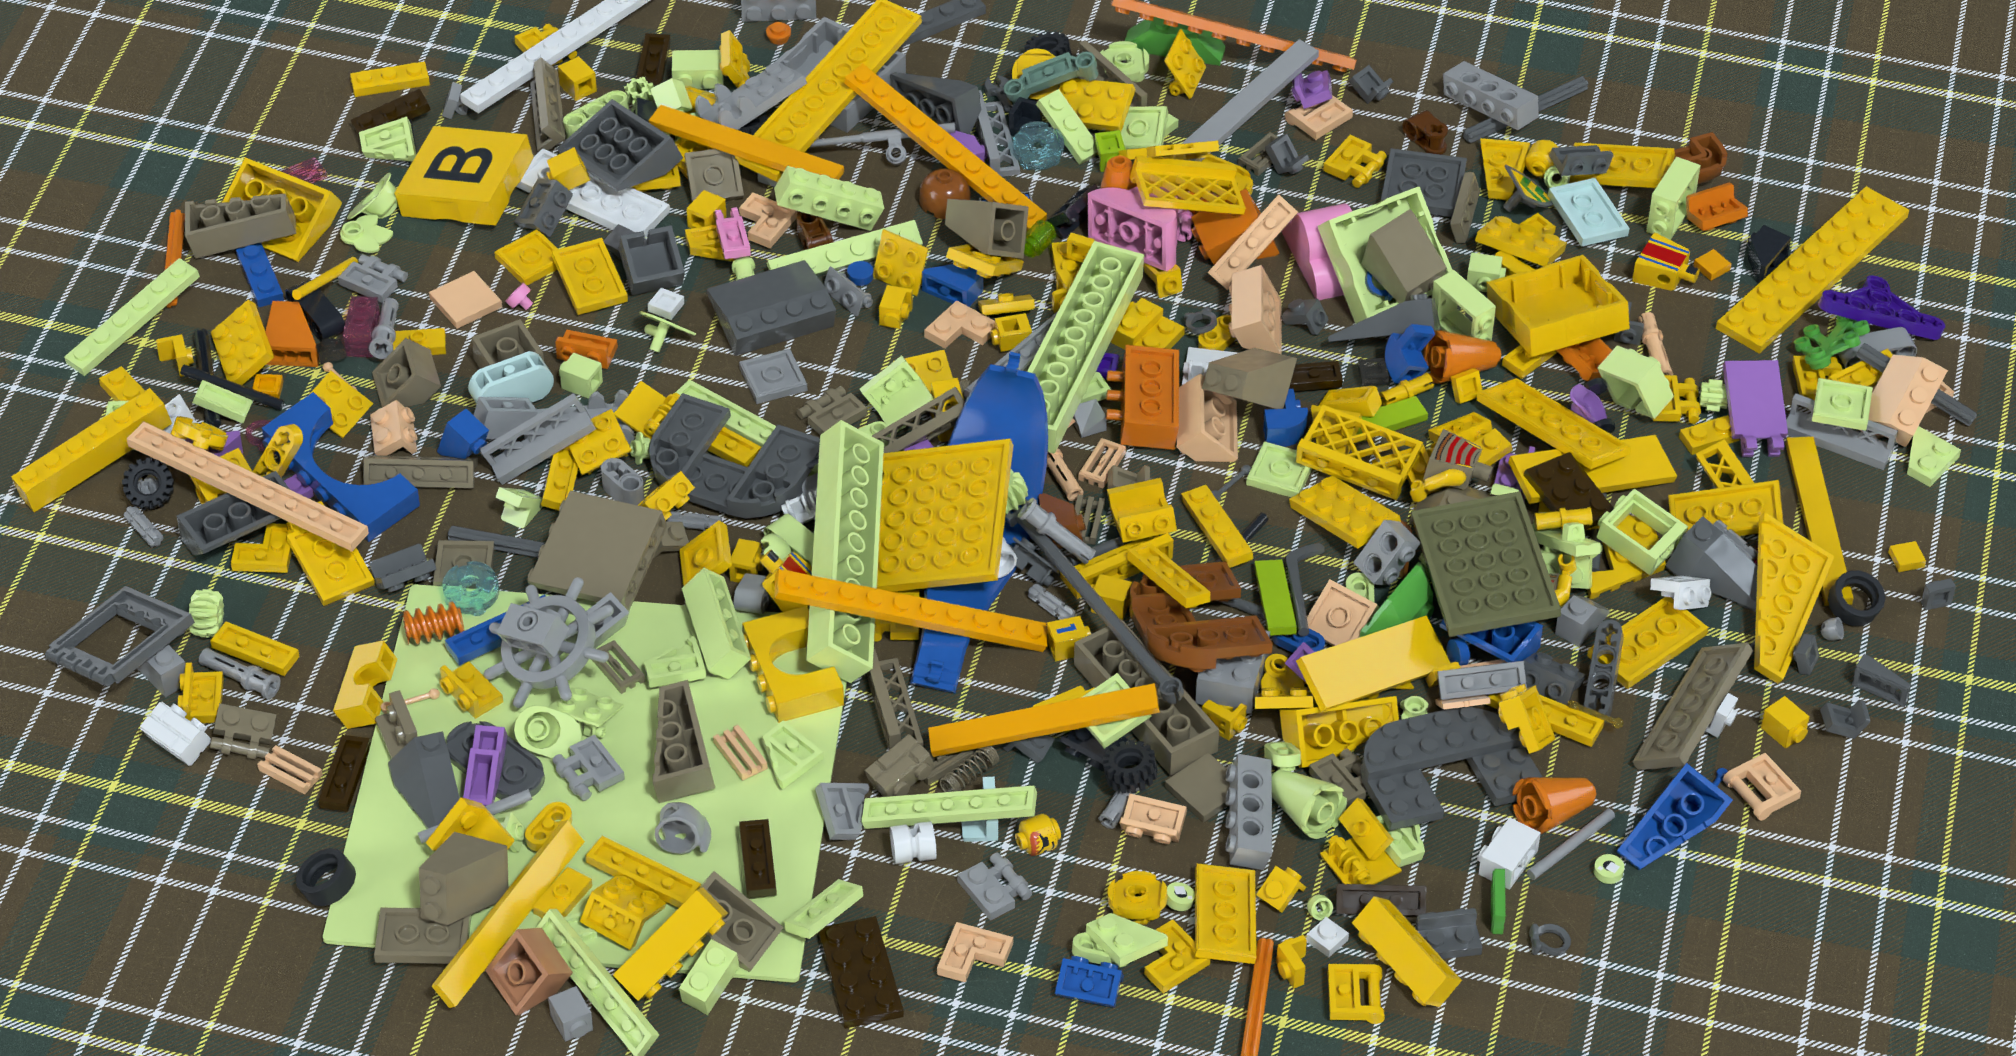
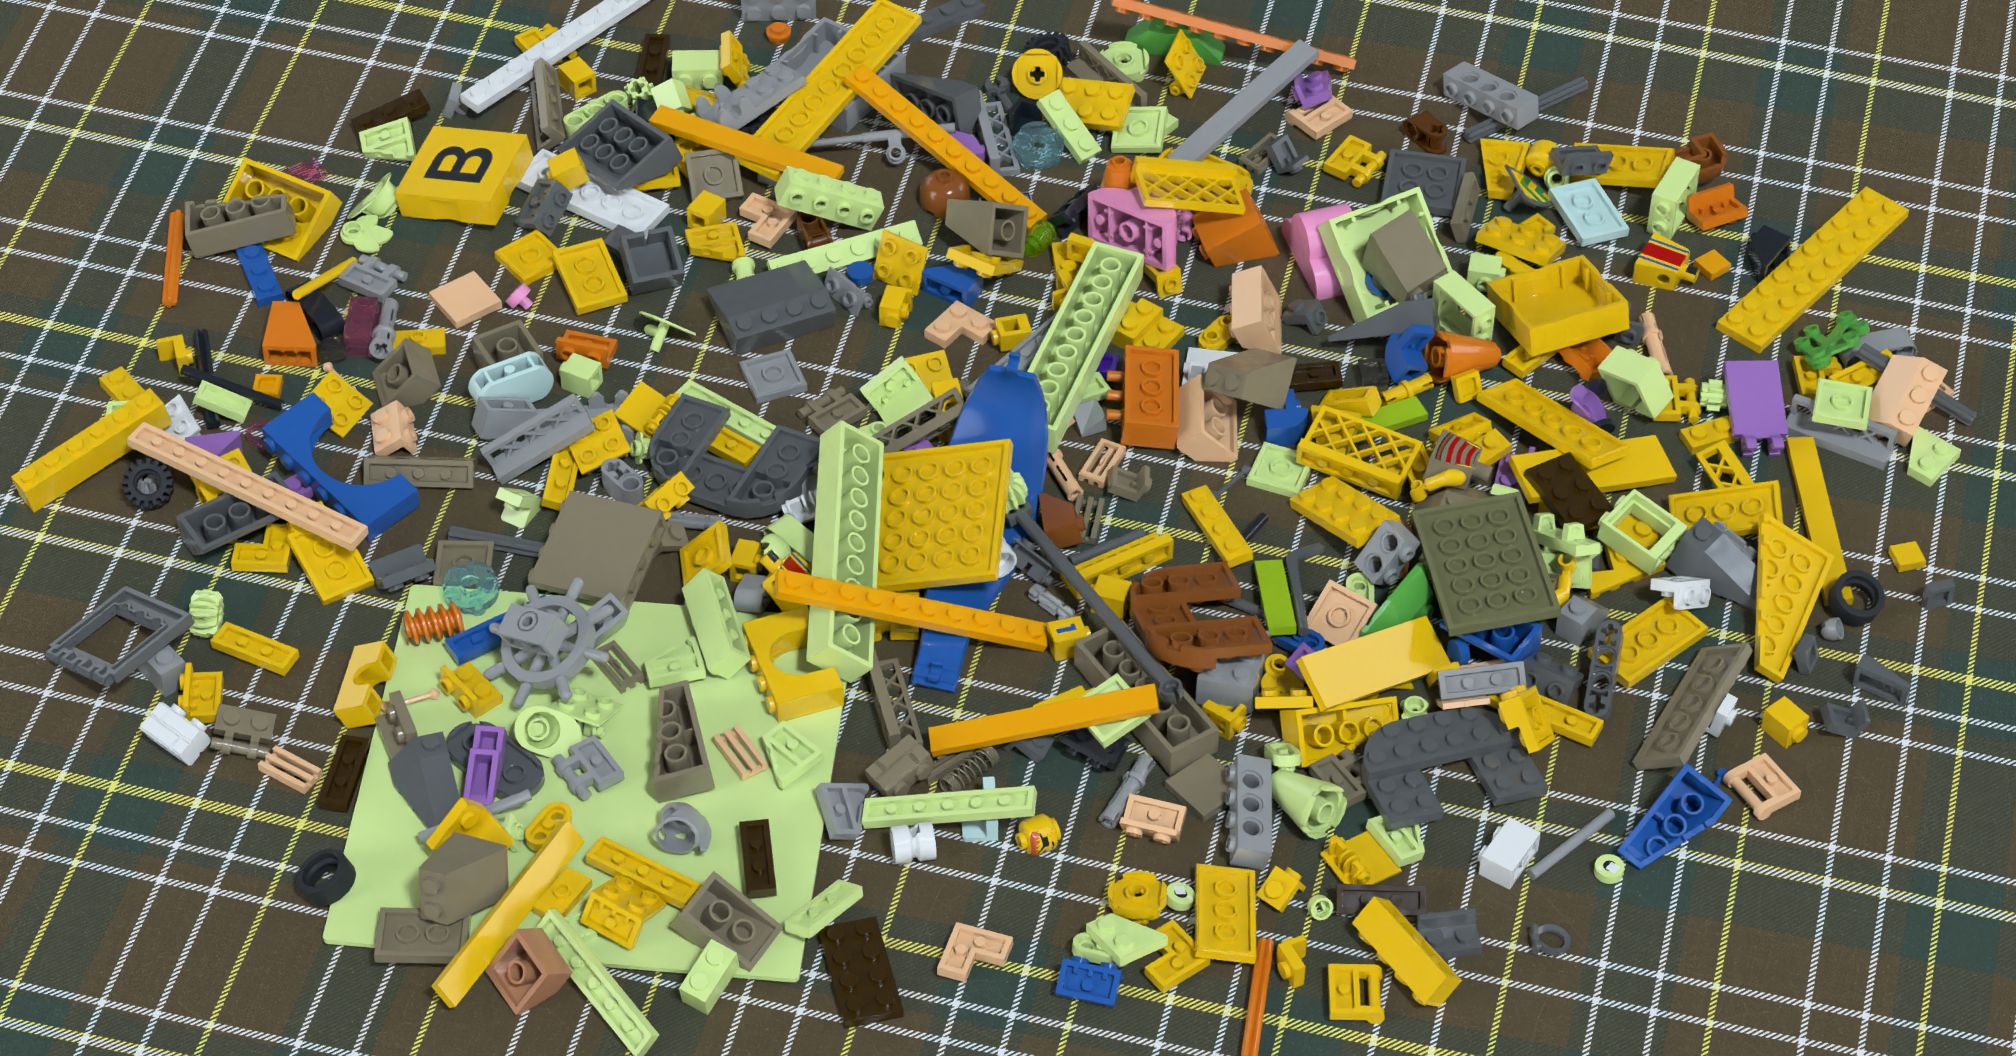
(131, 317): yellowish green plate -> none
(143, 526): light grey axle -> none
(202, 434): yellow plate -> none
(242, 343): yellow plate -> none
(250, 677): light grey pin -> none
(286, 451): yellow beam -> none
(389, 79): yellow plate -> none
(463, 436): blue slope -> none
(570, 1014): light grey brick -> none
(666, 303): white plate -> none
(671, 944): yellow brick -> none
(732, 235): bright pink hinge -> none
(988, 892): light grey plate -> none
(1006, 303): yellow plate -> none
(1046, 524): light grey pin -> none
(1051, 73): sand green plate -> none
(1108, 146): lime bracket -> none
(1130, 755): black tyre -> none
(1141, 510): yellow panel -> none
(1168, 575): yellow plate -> none
(1174, 151): yellow wing -> none
(1206, 313): dark grey piece -> none
(1253, 241): light nougat tile -> none
(1327, 937): white plate -> none
(1366, 829): yellow plate -> none
(1370, 85): dark grey bracket -> none
(1498, 901): bright green tile -> none
(1551, 800): orange cone -> none
(1558, 518): yellow pin -> none
(1617, 722): clear yellow hinge -> none
(1881, 308): dark purple beam -> none

